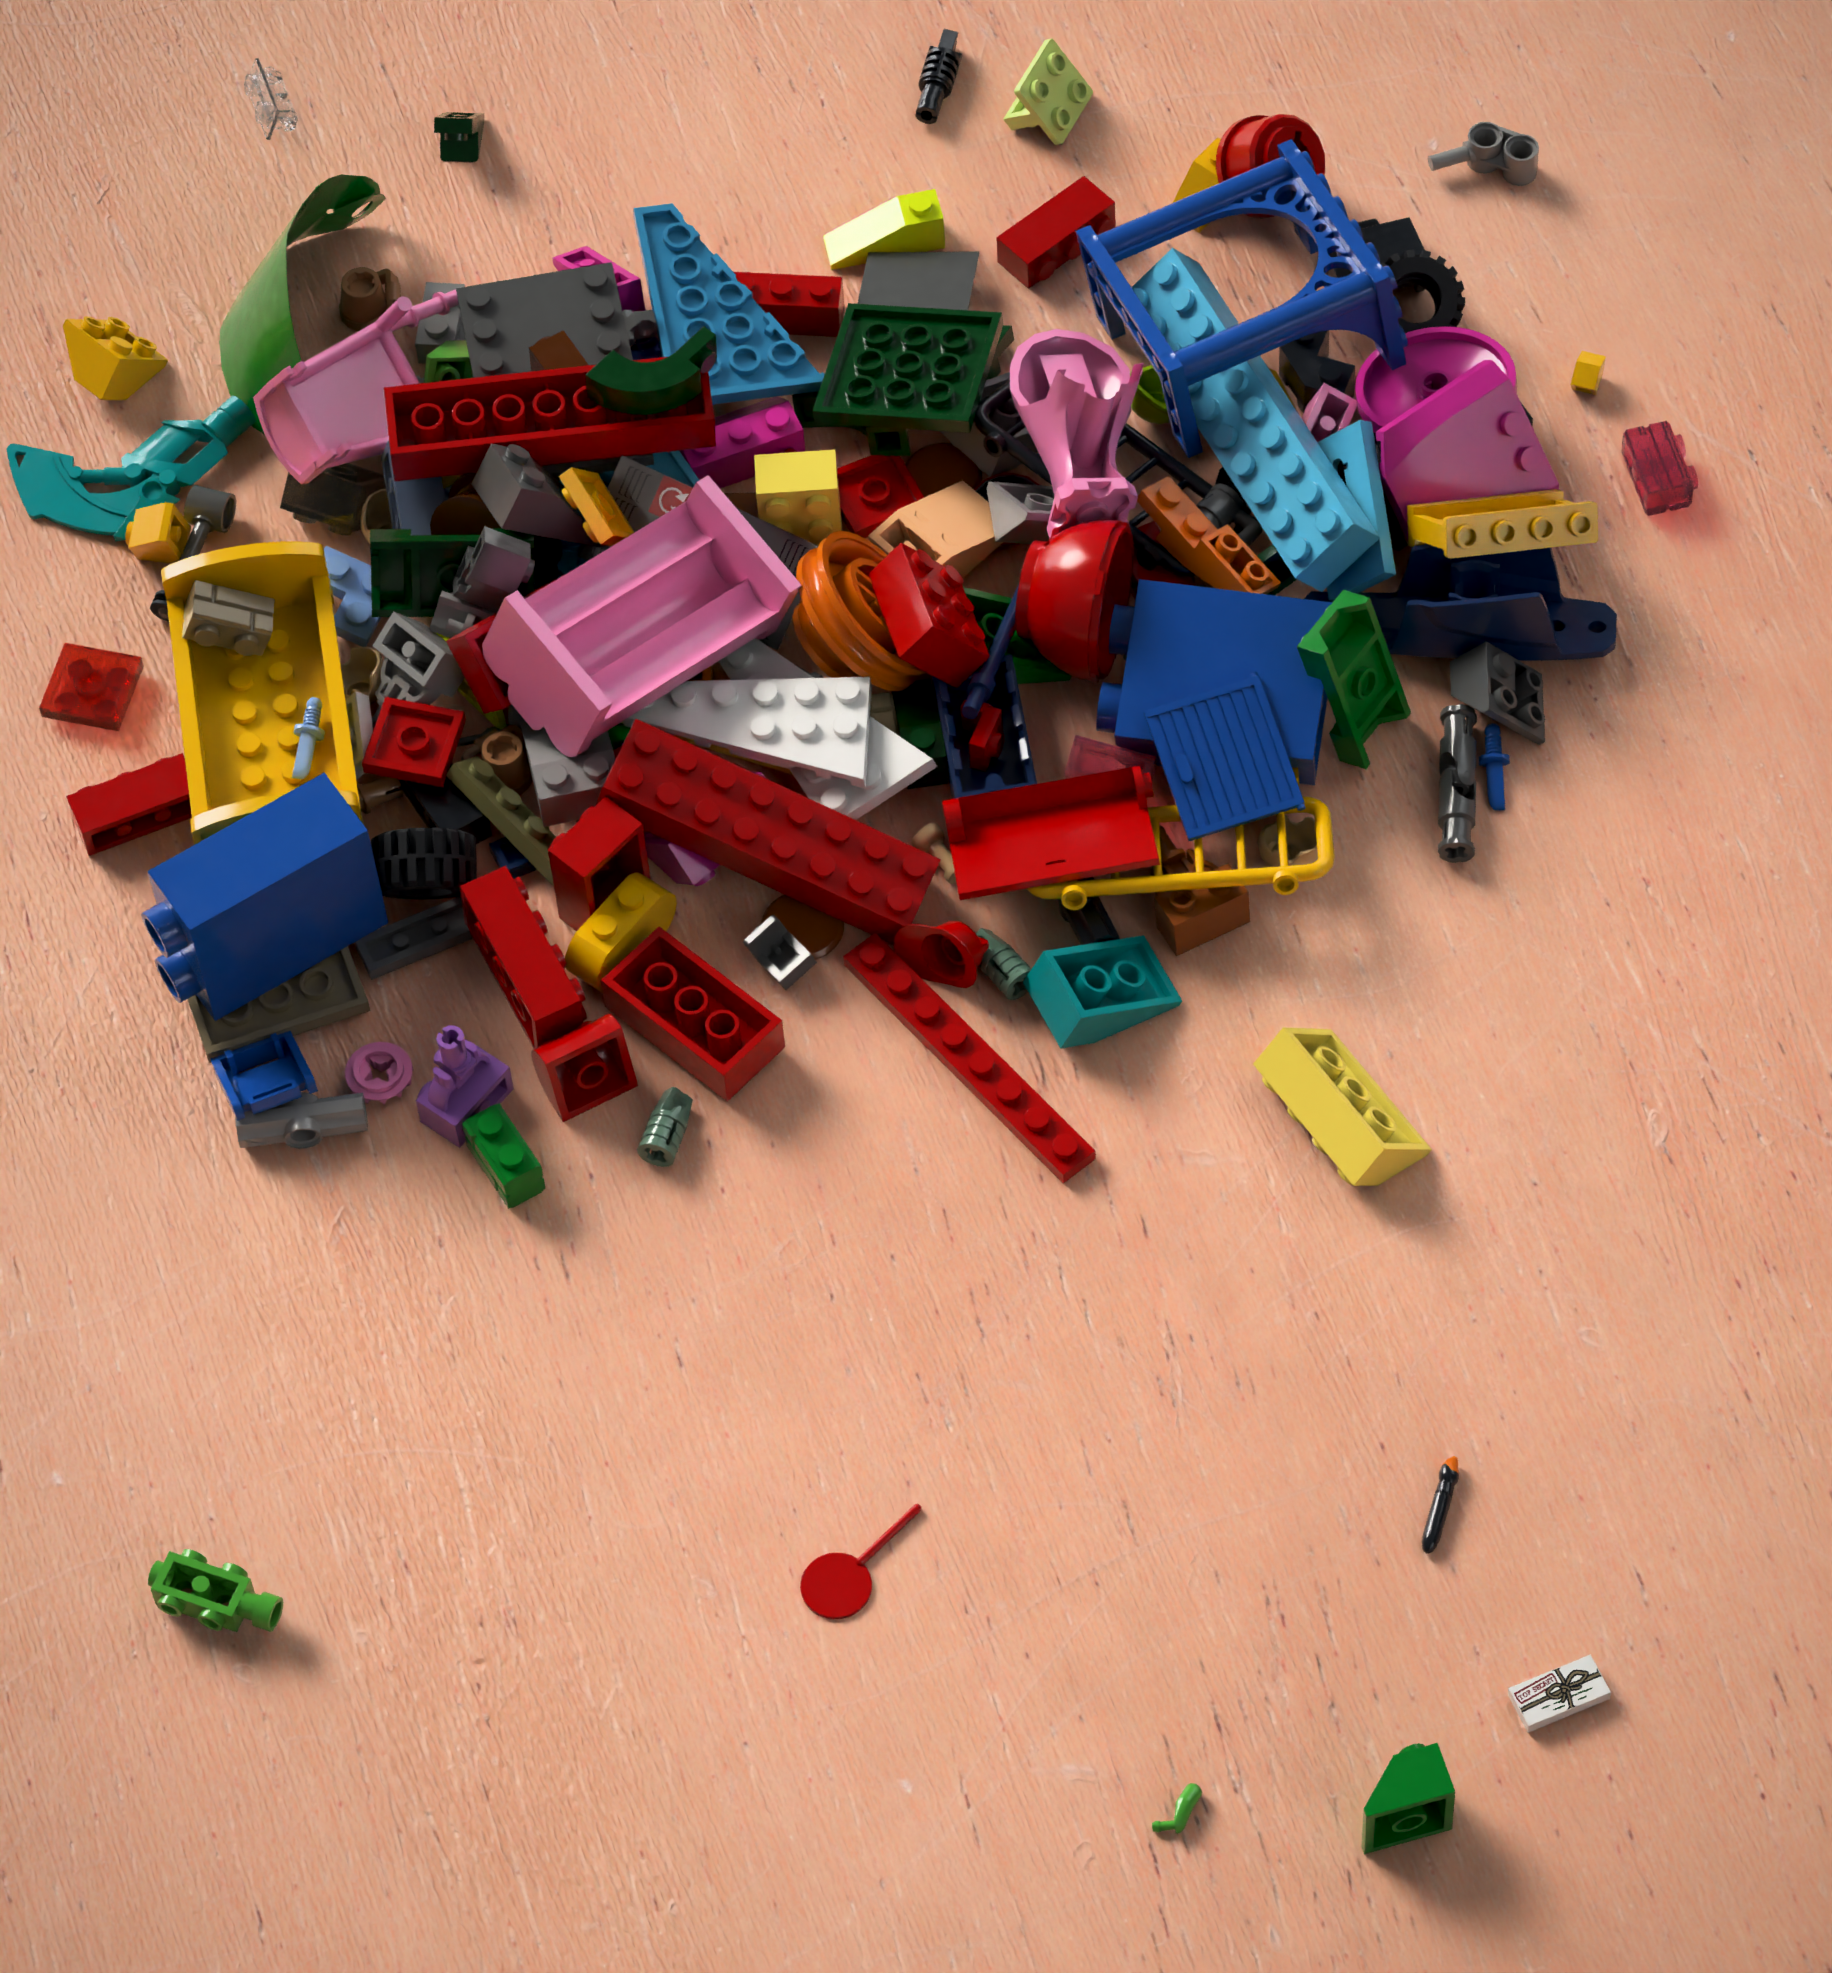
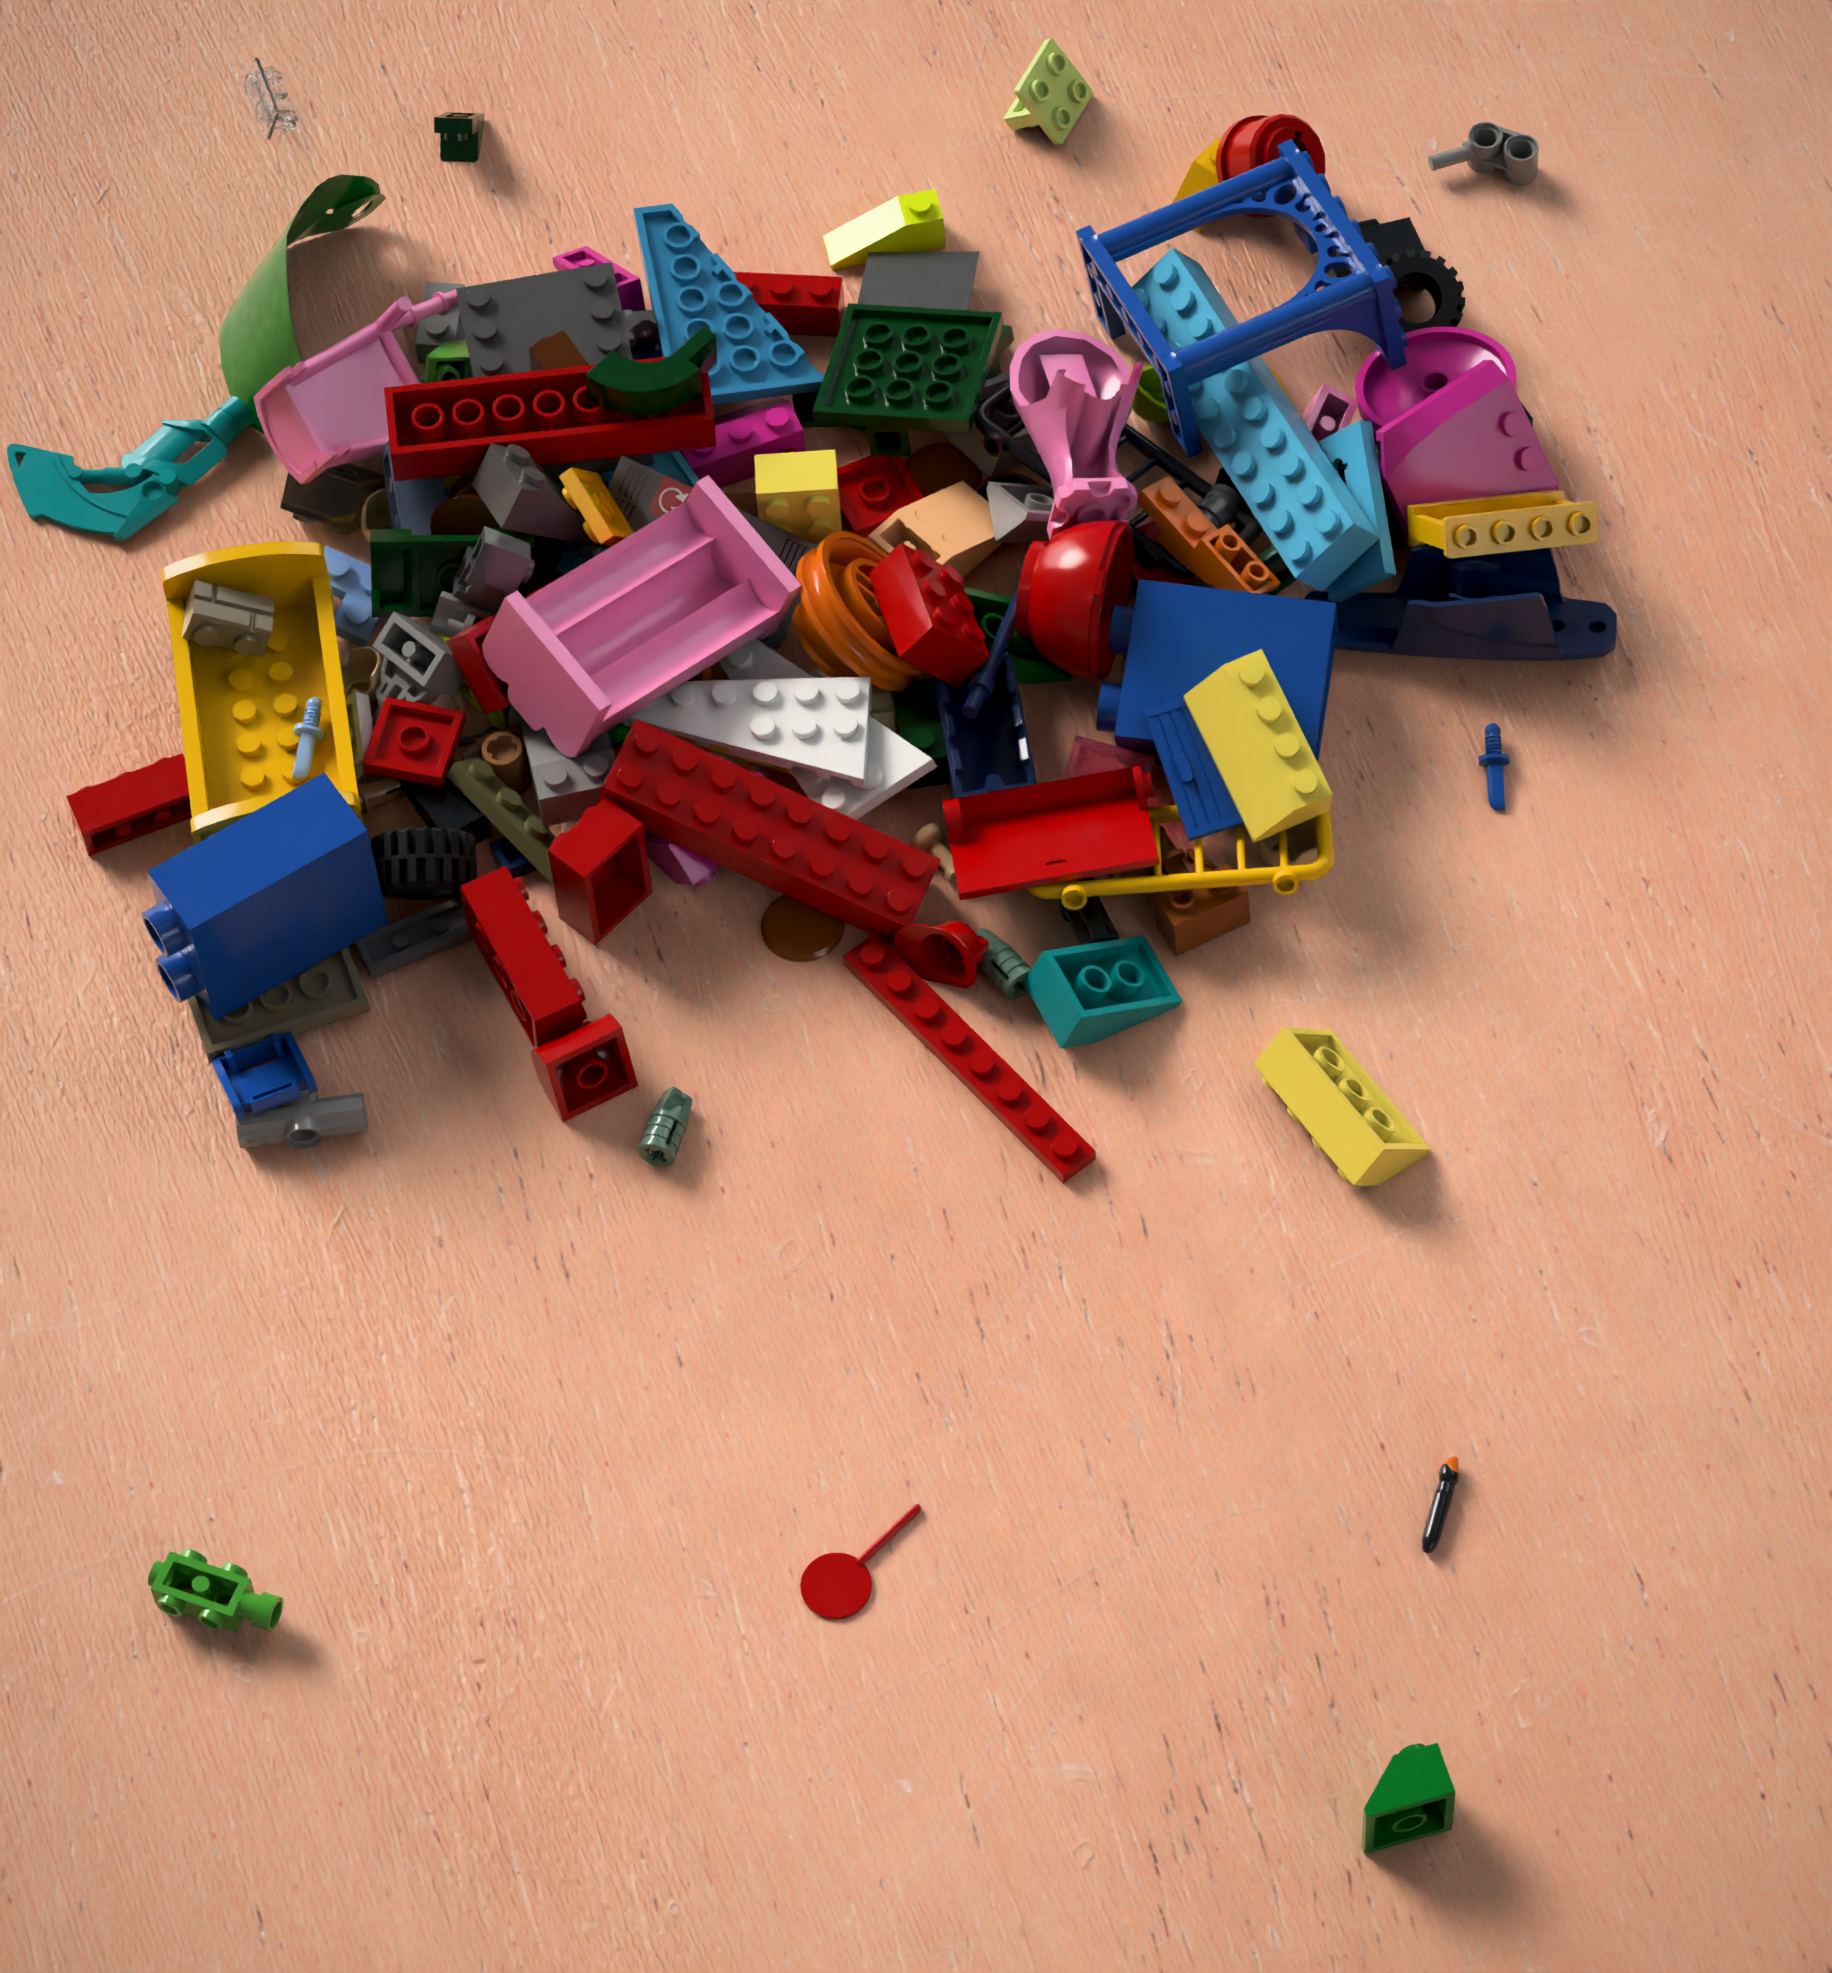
(91, 686): clear red plate -> none
(110, 357): yellow slope -> none
(158, 533): yellow slope -> none
(208, 512): dark grey piece -> none
(364, 296): medium nougat piece -> none
(380, 1056): bright pink gear -> none
(461, 1086): medium lavender brick -> none
(503, 1155): green brick -> none
(619, 927): yellow brick -> none
(693, 1013): red brick -> none
(779, 952): dark grey bracket -> none
(938, 76): black hinge -> none
(987, 735): red bracket -> none
(1048, 235): red brick -> none
(1183, 1809): bright green piece -> none
(1258, 746): none -> light yellow slope
(1306, 368): black brick -> none
(1356, 672): green piece -> none
(1457, 783): dark grey piece -> none
(1500, 689): dark grey slope -> none
(1559, 1693): white tile -> none
(1588, 372): yellow piece -> none
(1658, 467): clear pink brick -> none

